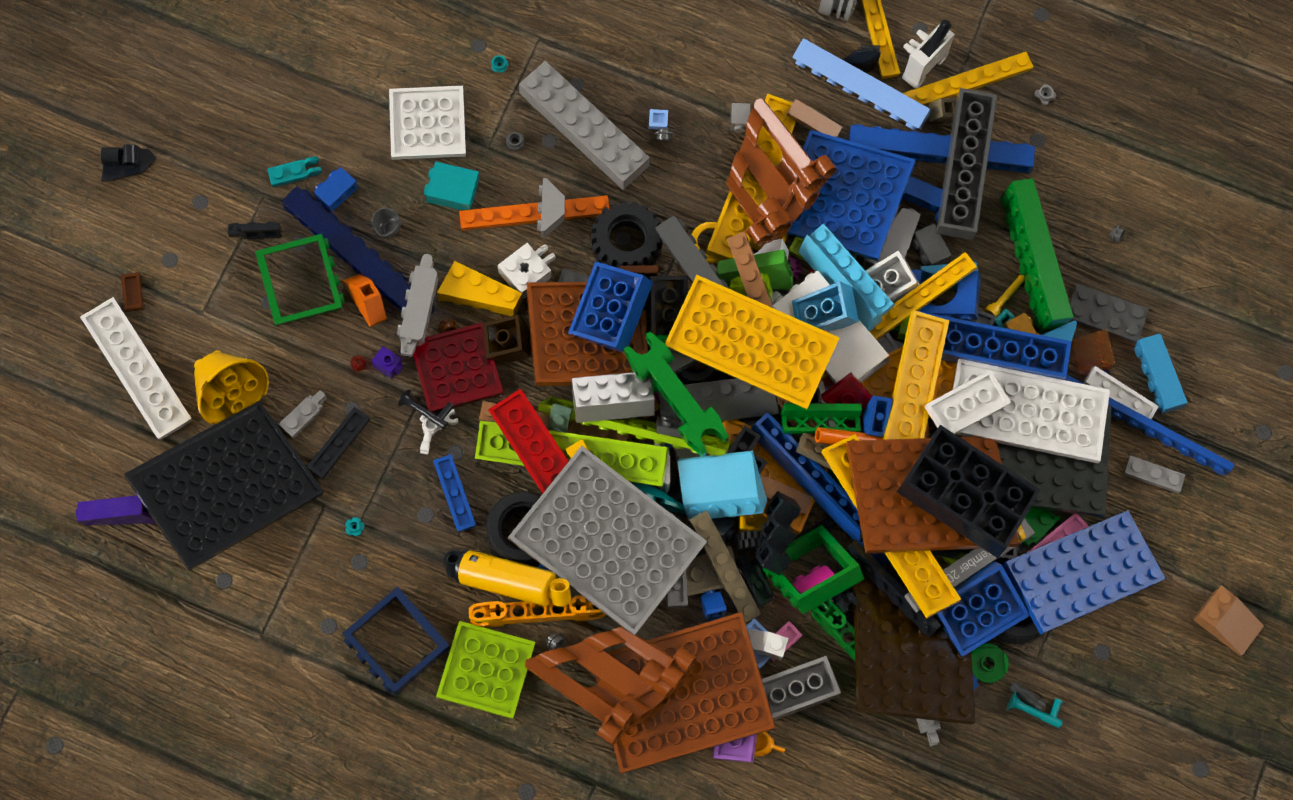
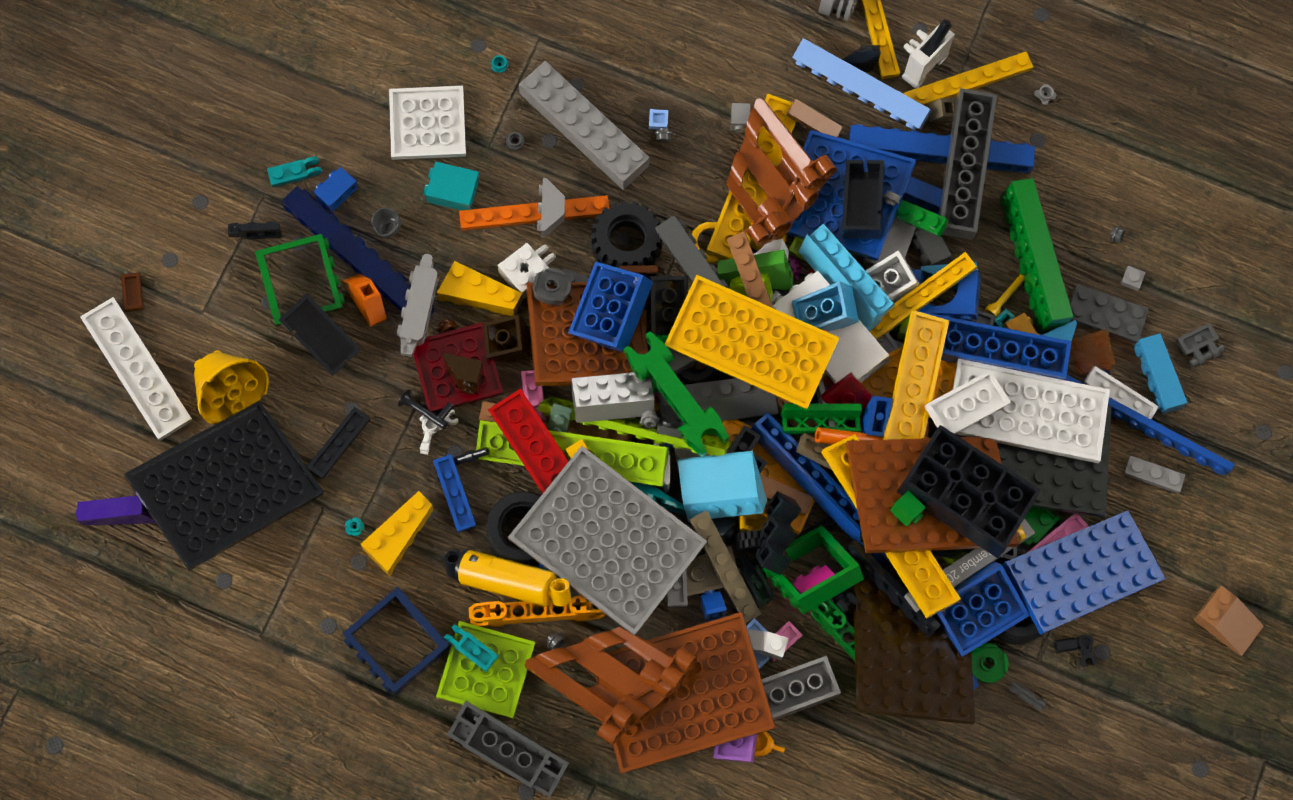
(125, 161): black panel -> none
(303, 414): light grey hinge -> none
(319, 334): none -> black piece
(355, 366): clear red hinge -> none
(387, 362): dark purple brick -> none
(398, 532): none -> yellow wedge
(465, 373): none -> dark brown slope
(471, 455): none -> black bar
(473, 649): none -> teal hinge
(508, 749): none -> dark grey slope
(532, 392): none -> bright pink tile
(547, 295): none -> dark grey plate
(649, 419): none -> light grey plate
(863, 199): none -> black piece
(891, 198): none -> light grey plate
(908, 509): none -> green brick
(921, 218): none -> green plate
(929, 727): light grey plate -> none
(1050, 718): teal piece -> none
(1083, 643): none -> black bar
(1132, 278): none -> light grey plate
(1198, 339): none -> dark grey plate

